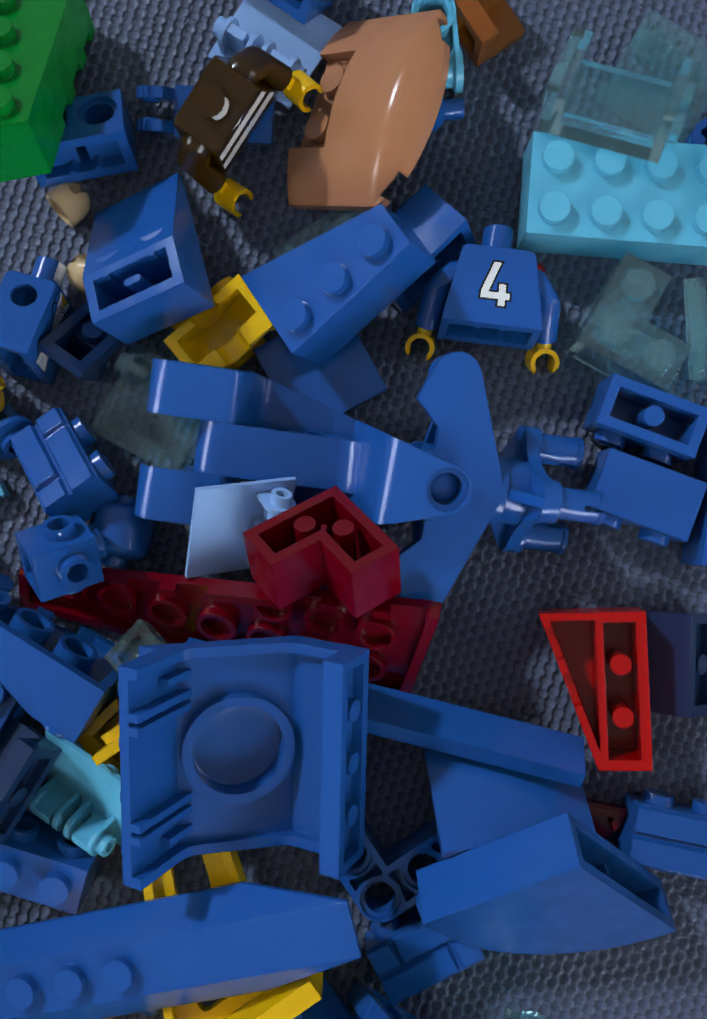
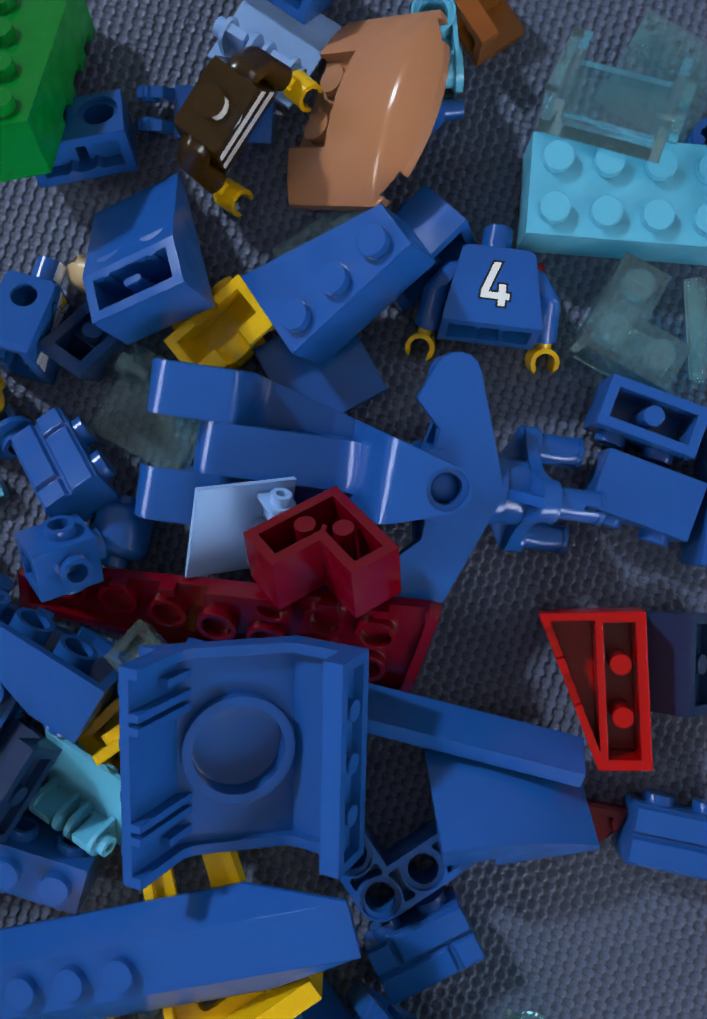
(69, 202): tan hinge -> none
(544, 893): blue brick -> none

